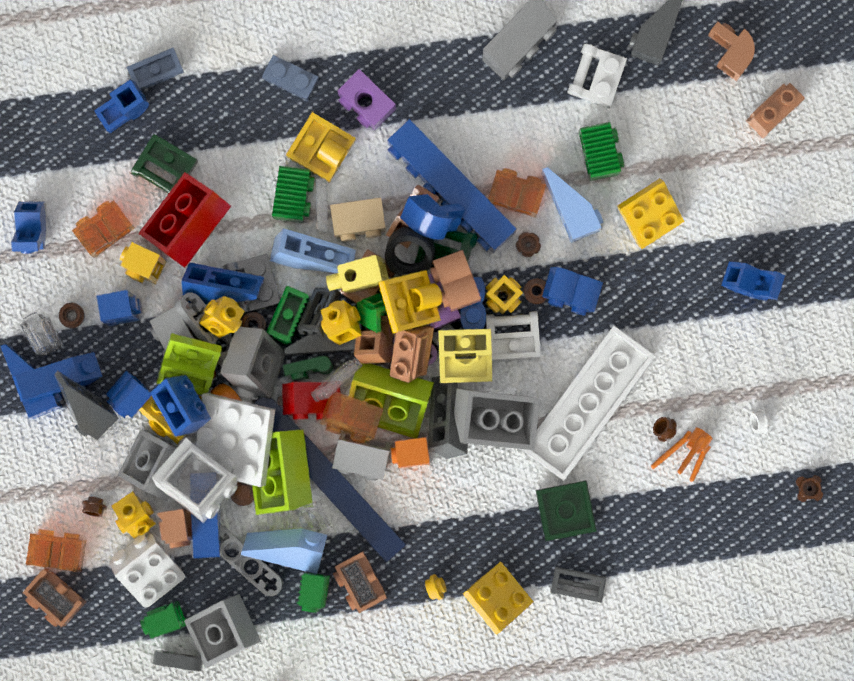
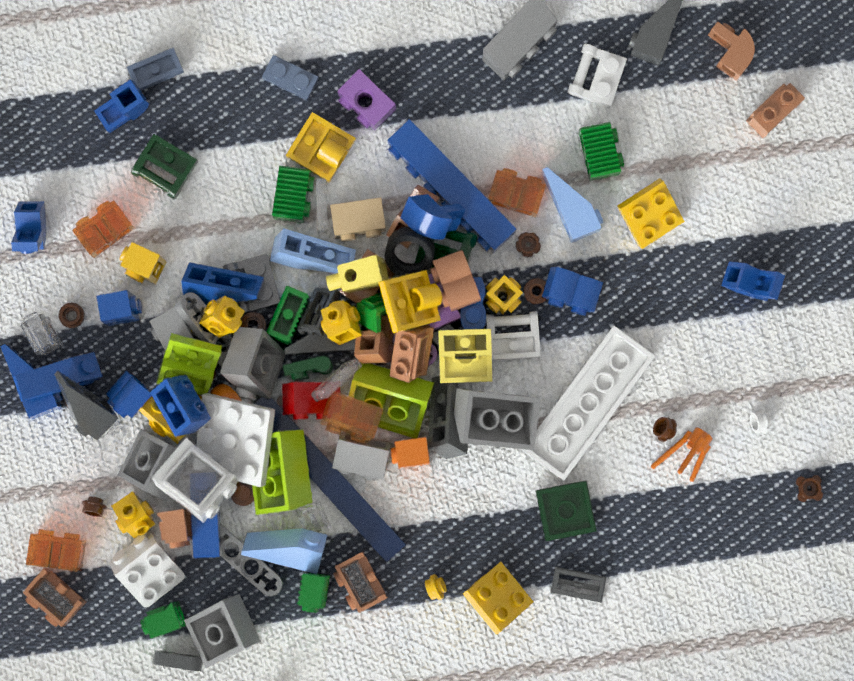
(185, 219): red brick -> none

